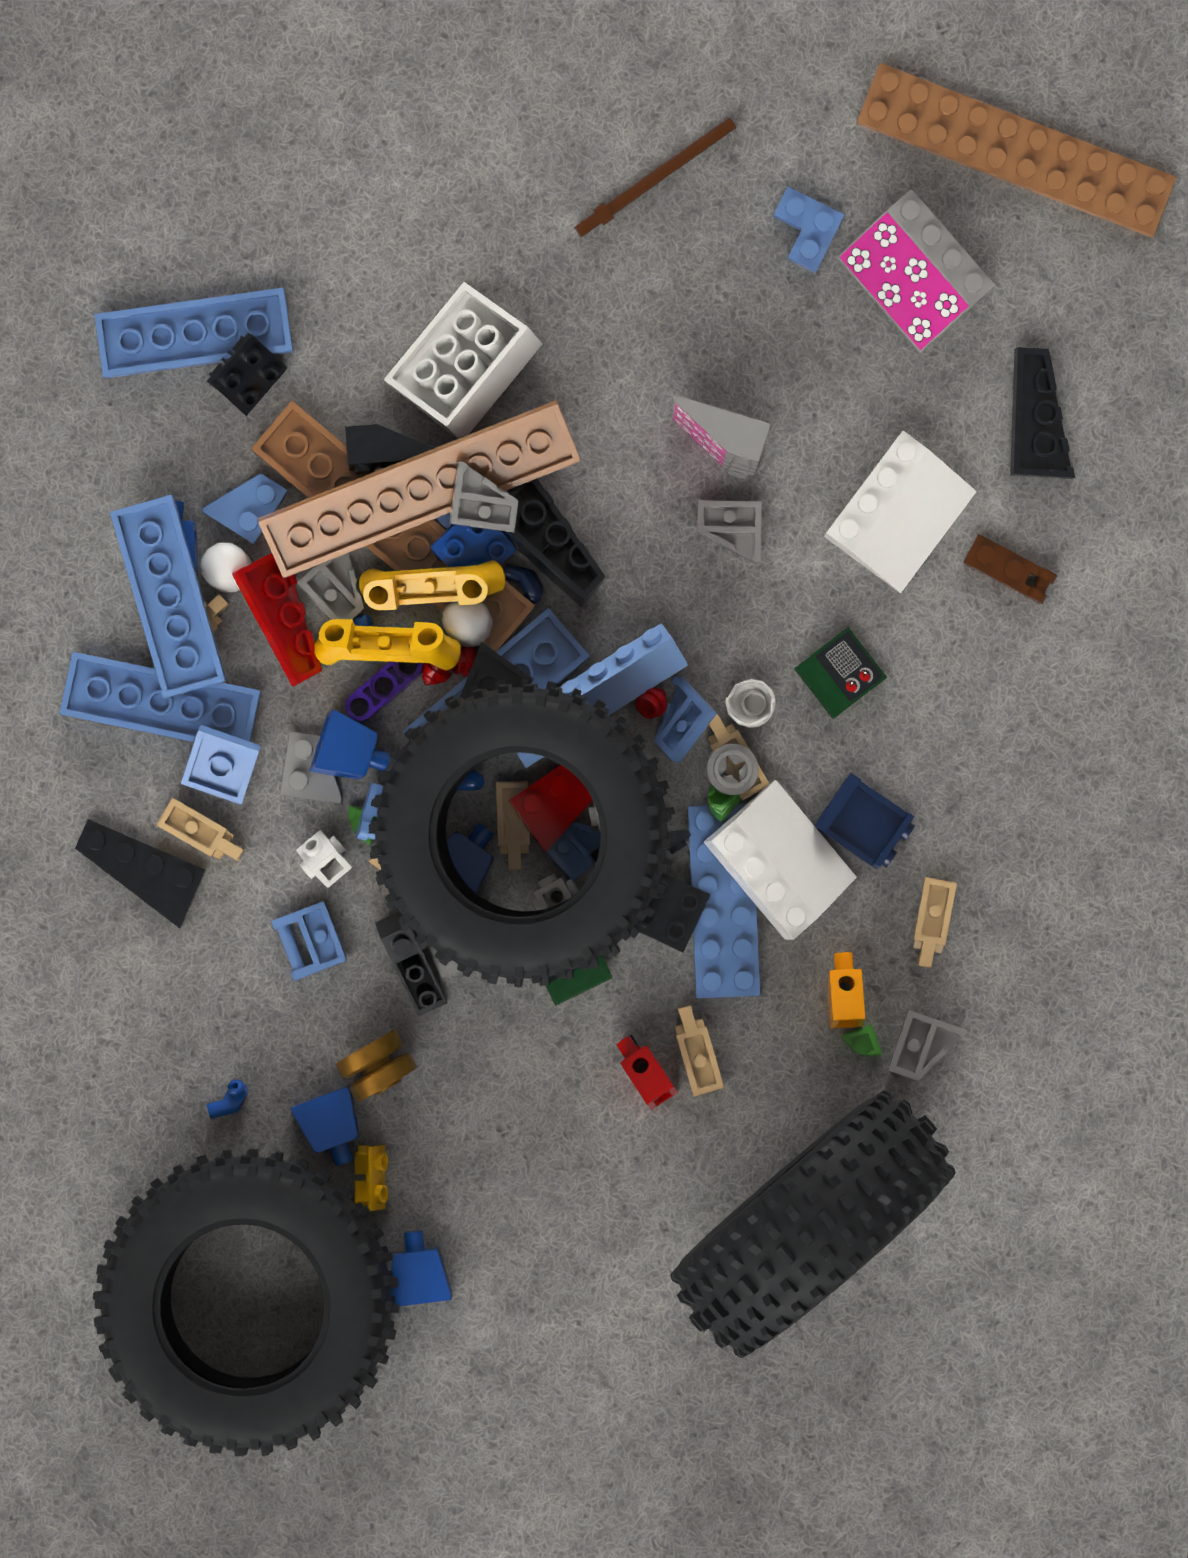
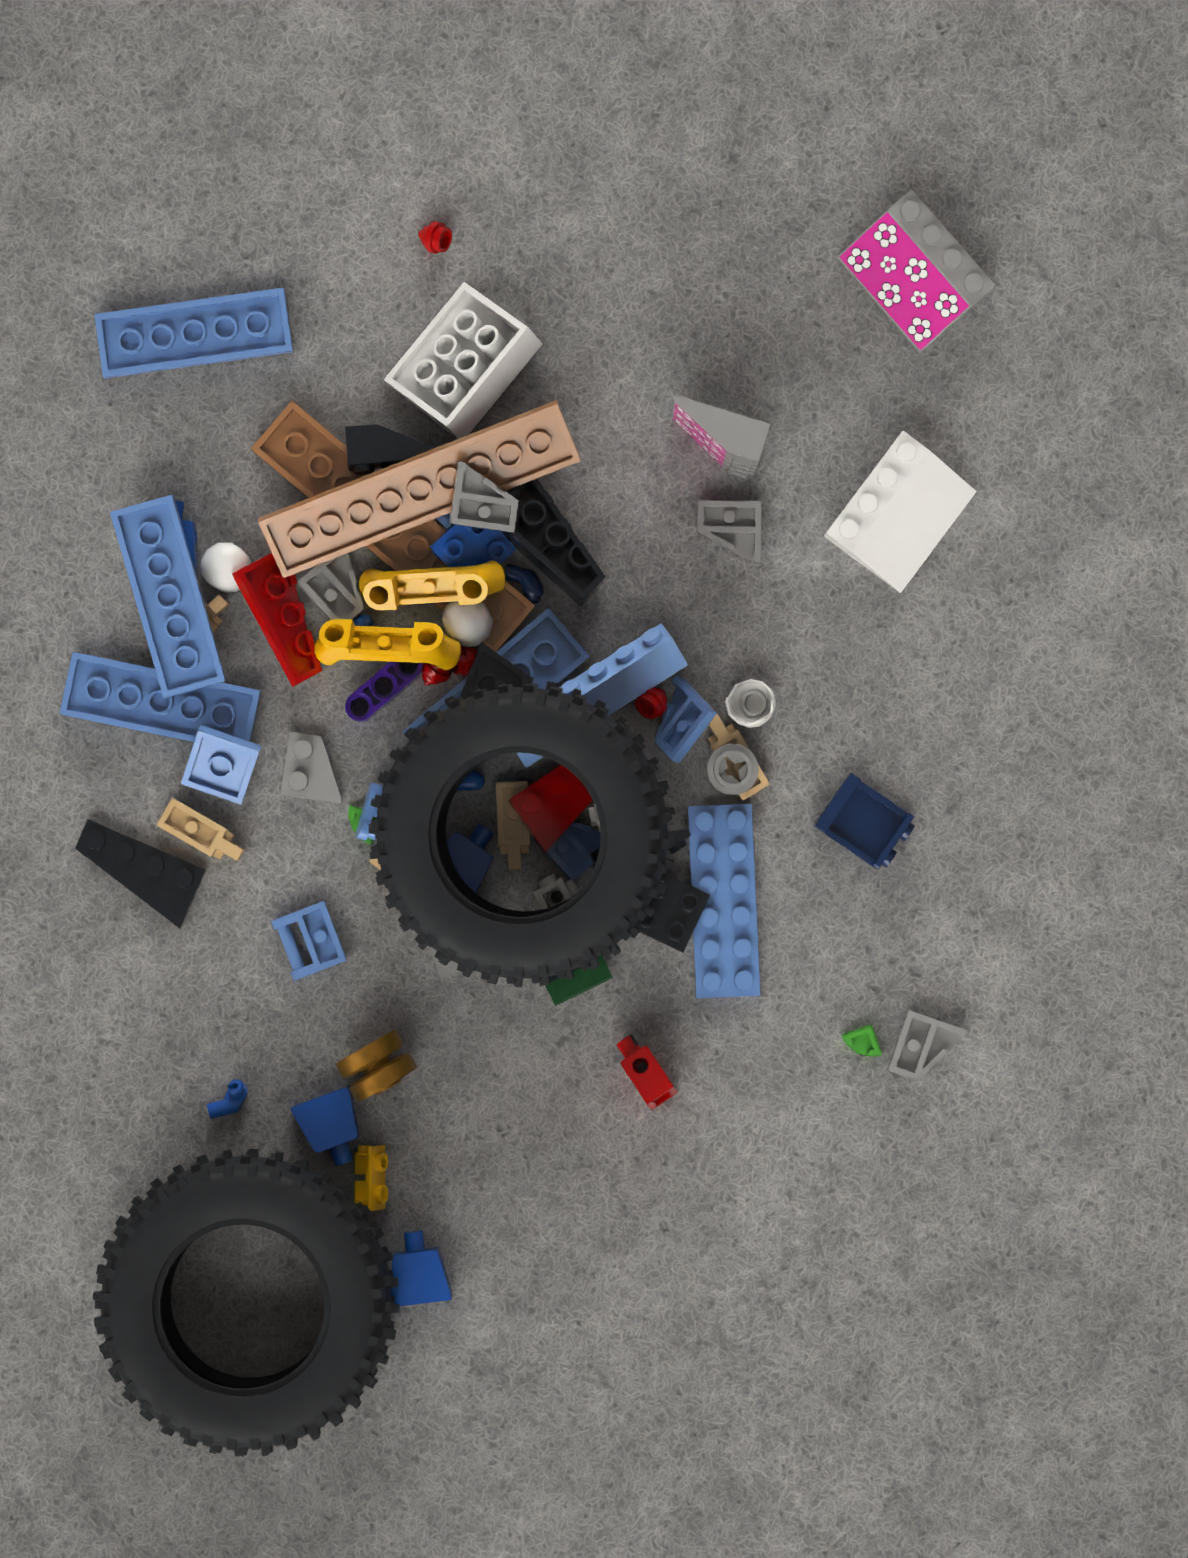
(245, 504): medium blue wing -> none
(247, 373): black hinge -> none
(323, 858): white brick -> none
(347, 749): blue torso -> none
(411, 965): black slope -> none
(436, 237): none -> red plate
(605, 212): reddish brown bar -> none
(697, 1053): tan hinge -> none
(720, 803): bright green tile -> none
(781, 861): white slope -> none
(813, 1224): black tyre -> none
(817, 227): medium blue plate -> none
(840, 673): slope -> none
(845, 1007): light orange torso -> none
(933, 919): tan hinge -> none
(1009, 568): reddish brown plate -> none
(1016, 150): medium nougat plate -> none
(1037, 426): black wing -> none

